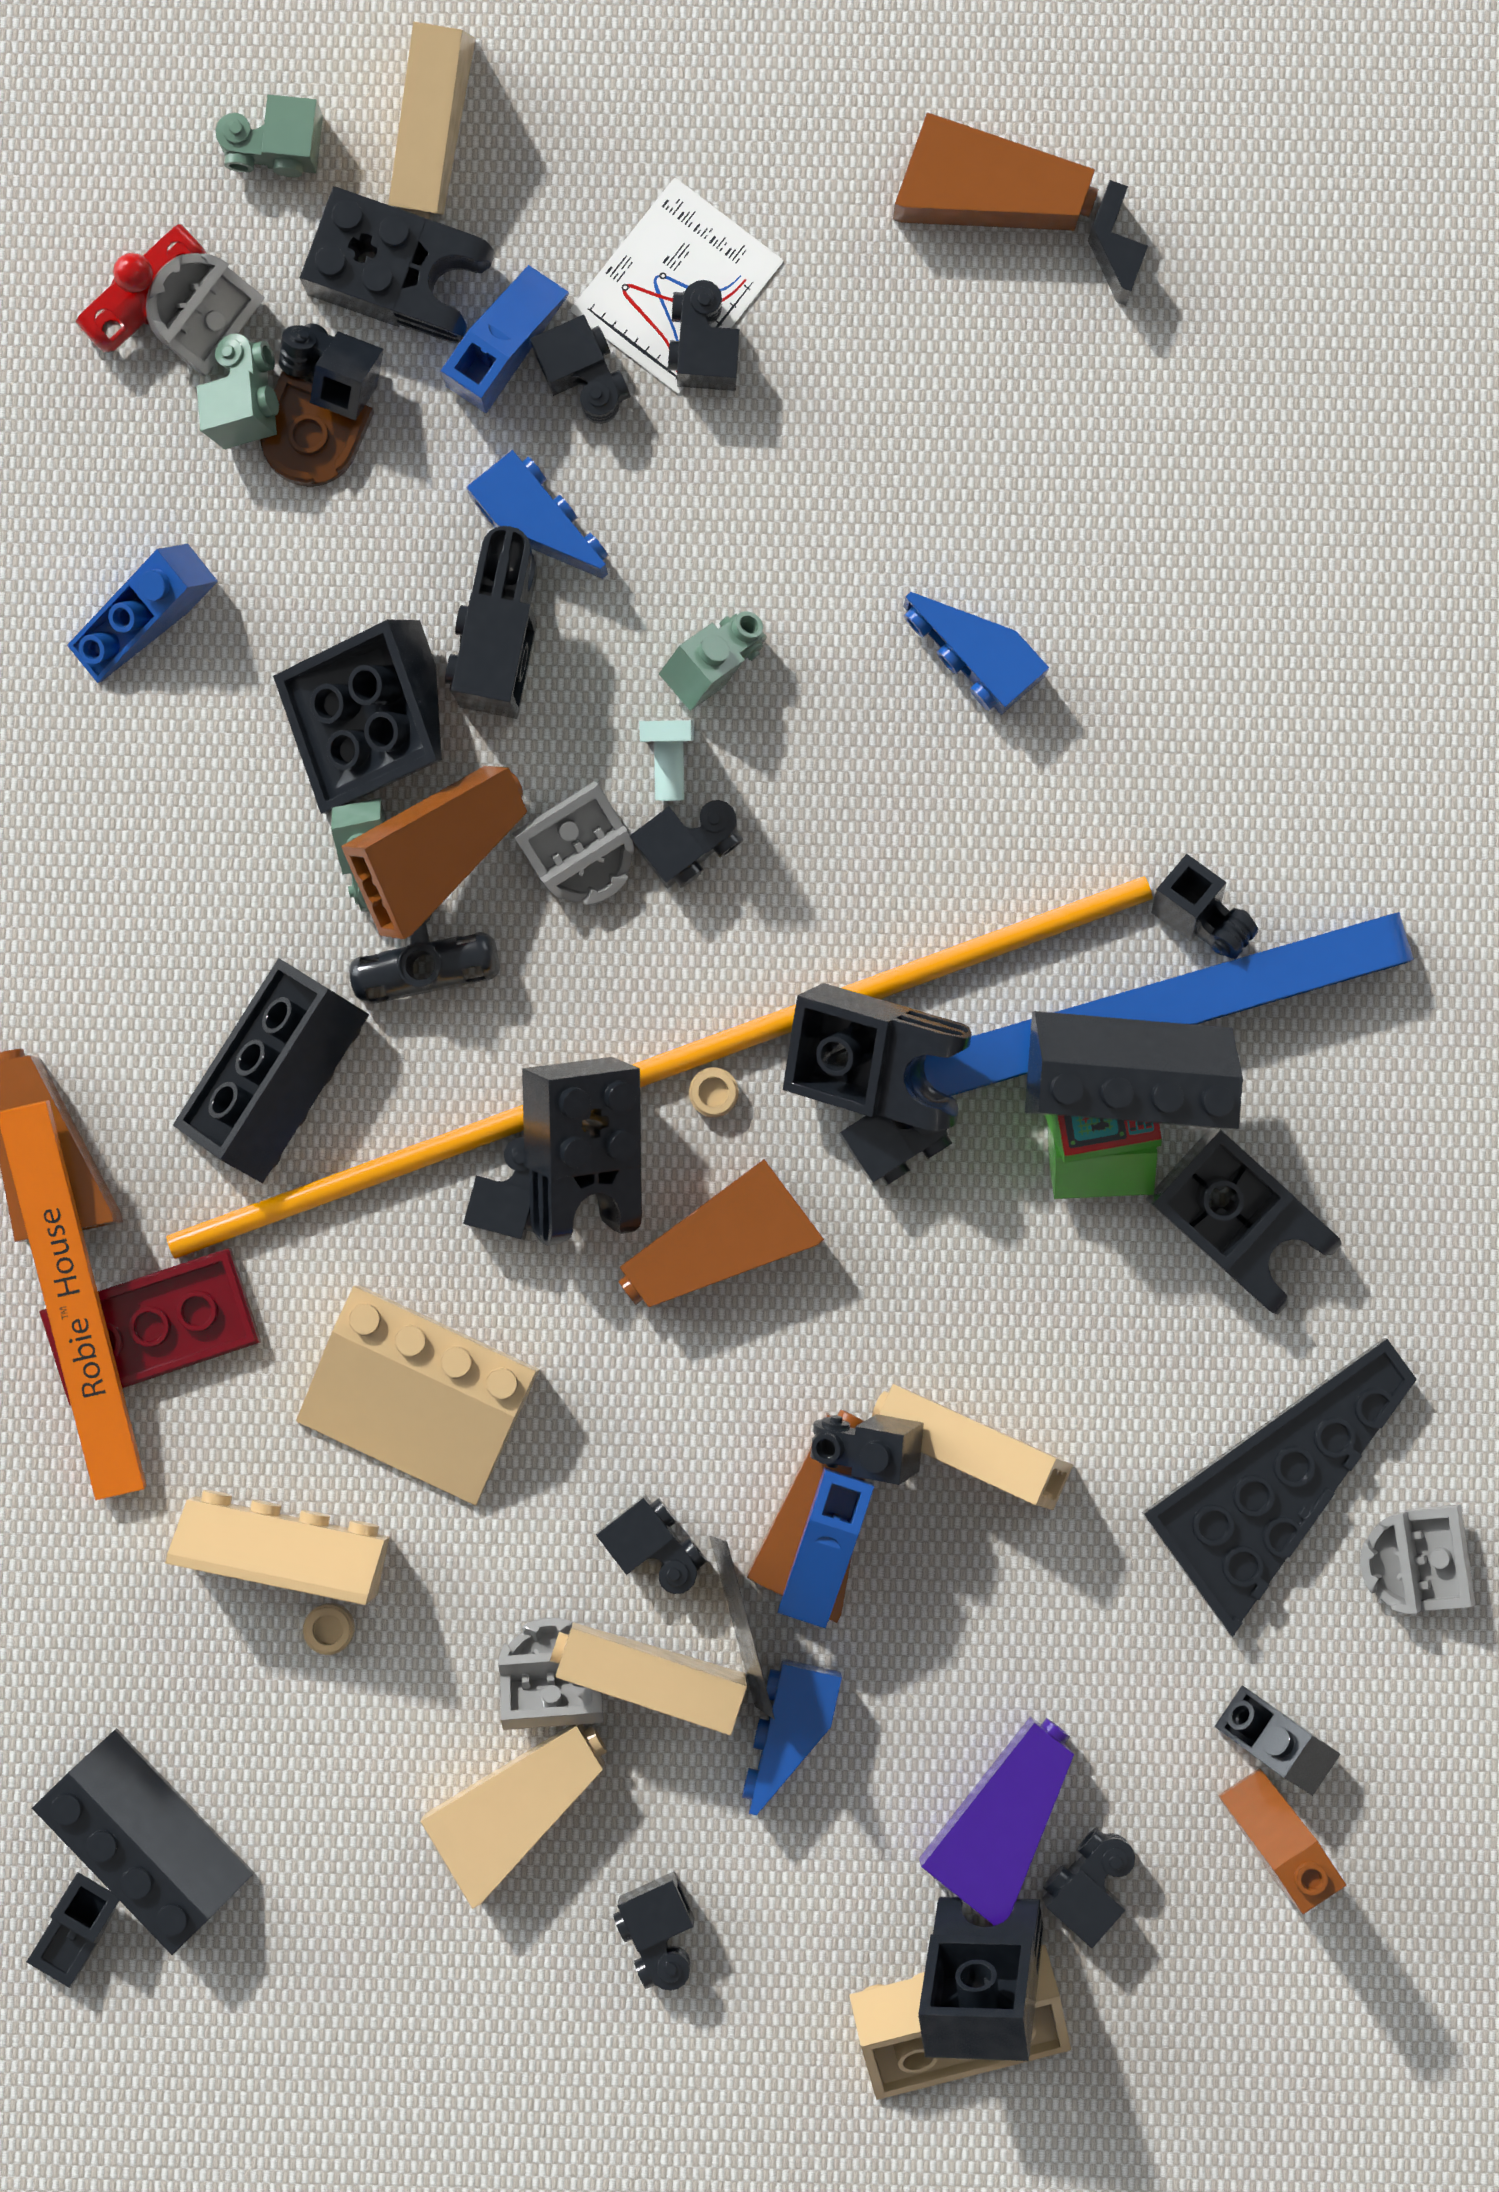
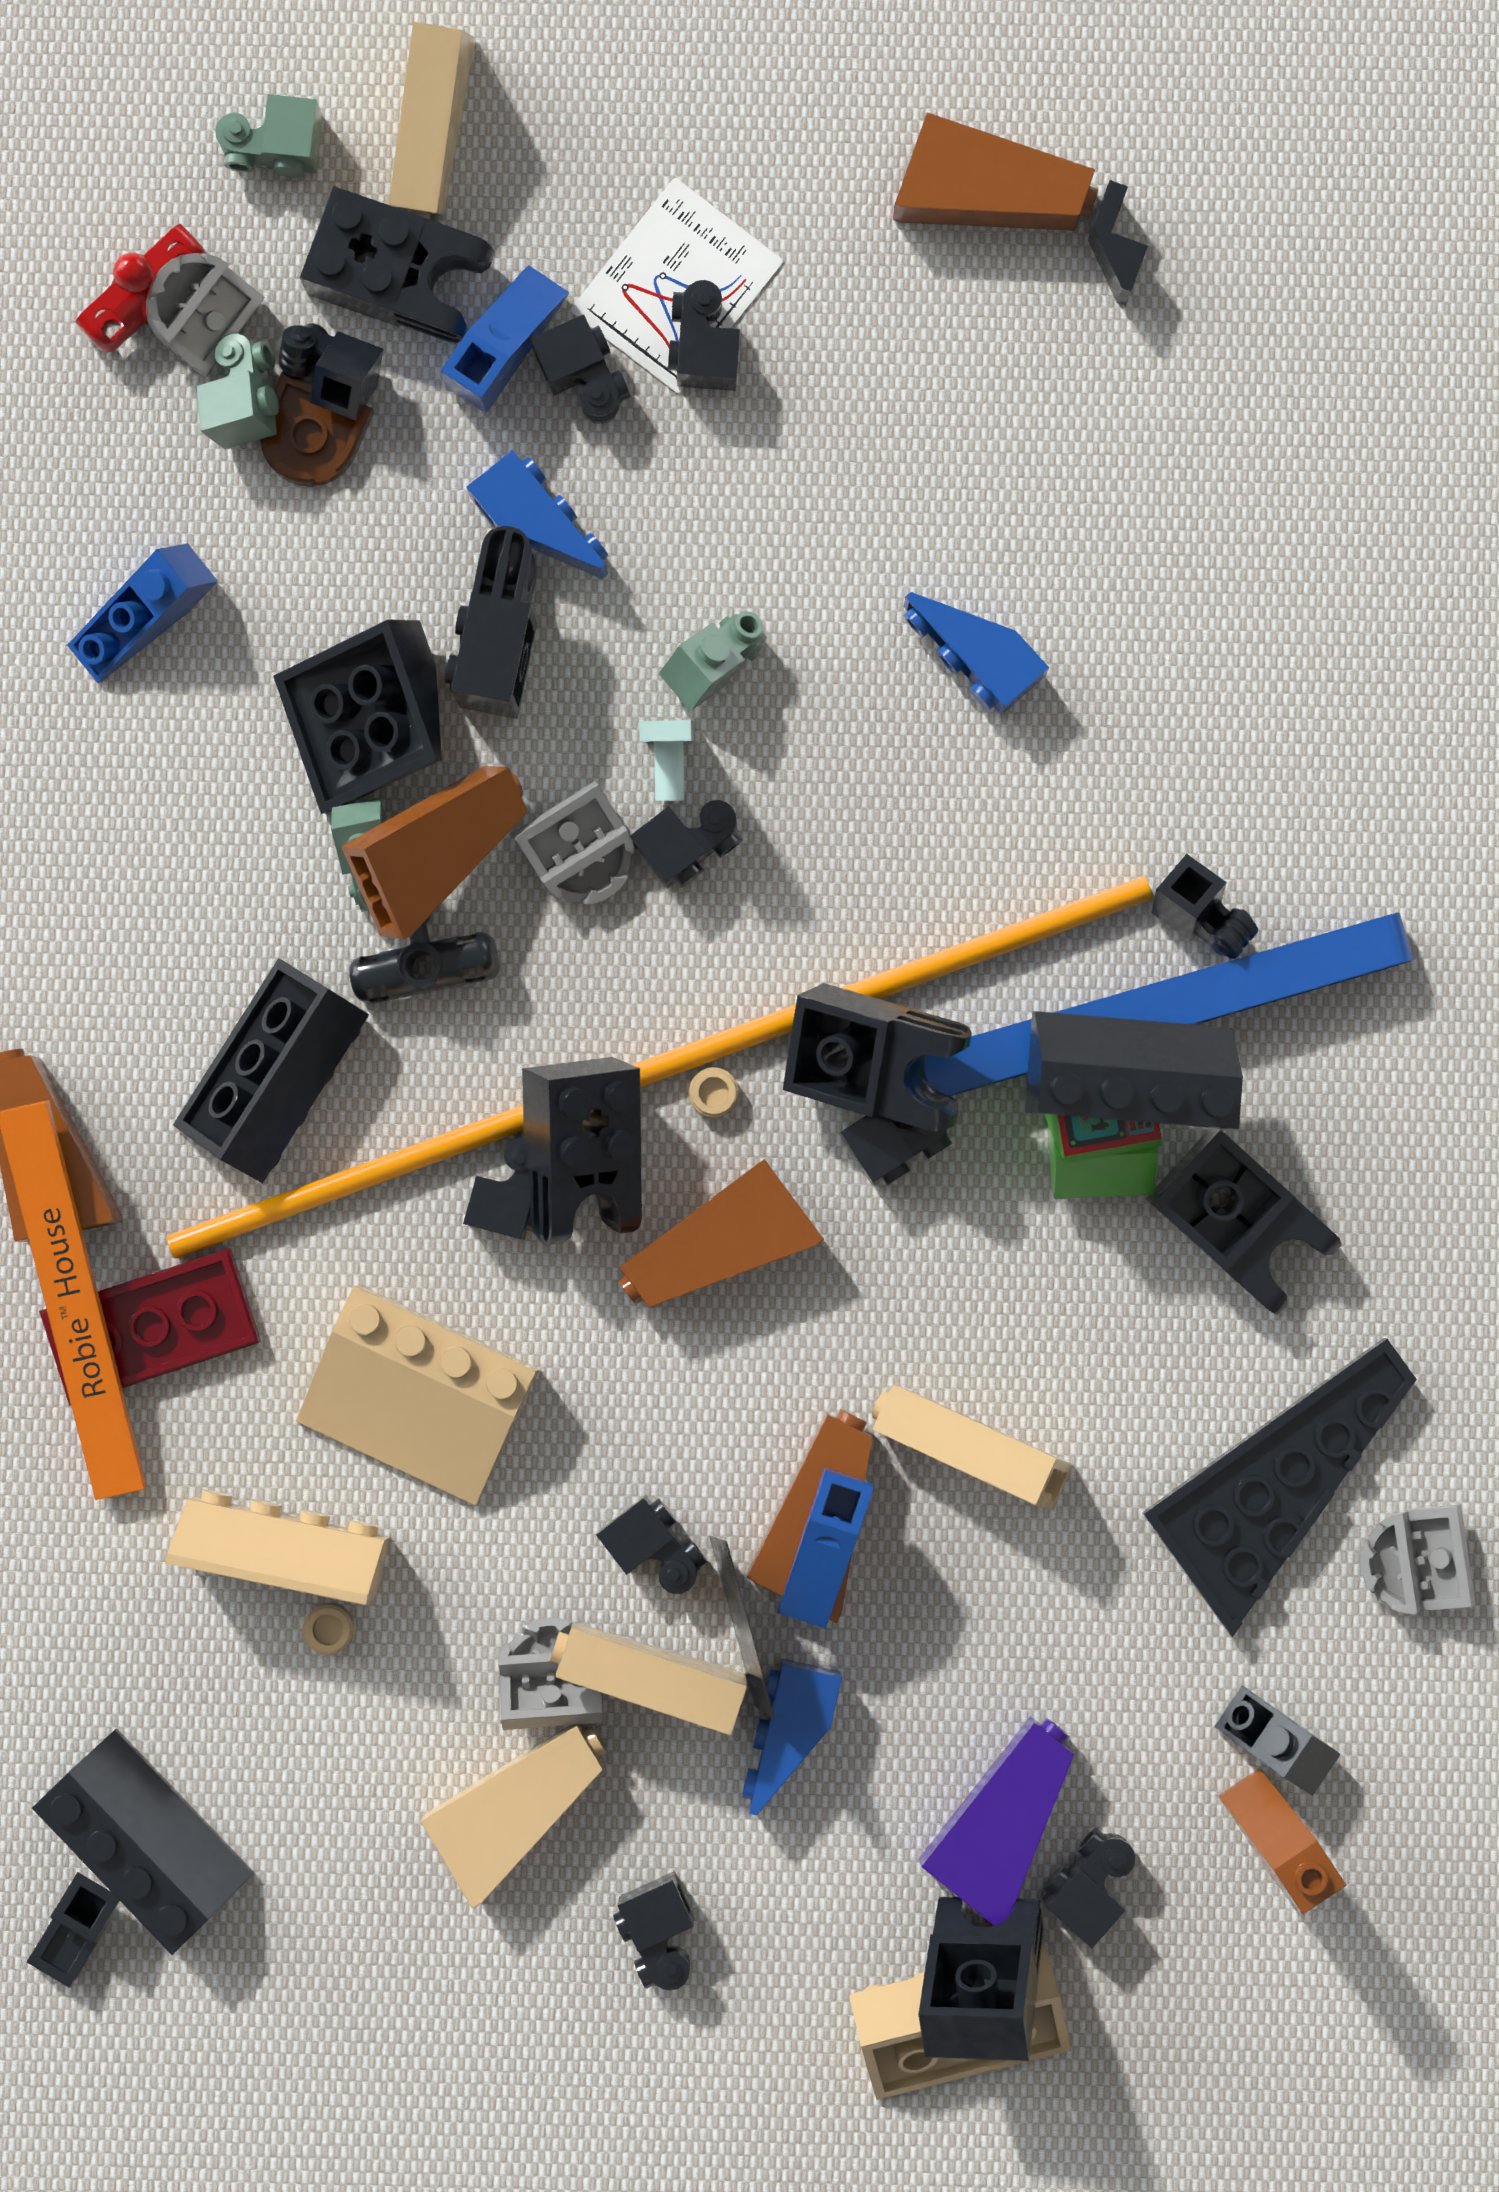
(876, 1449): black brick -> none

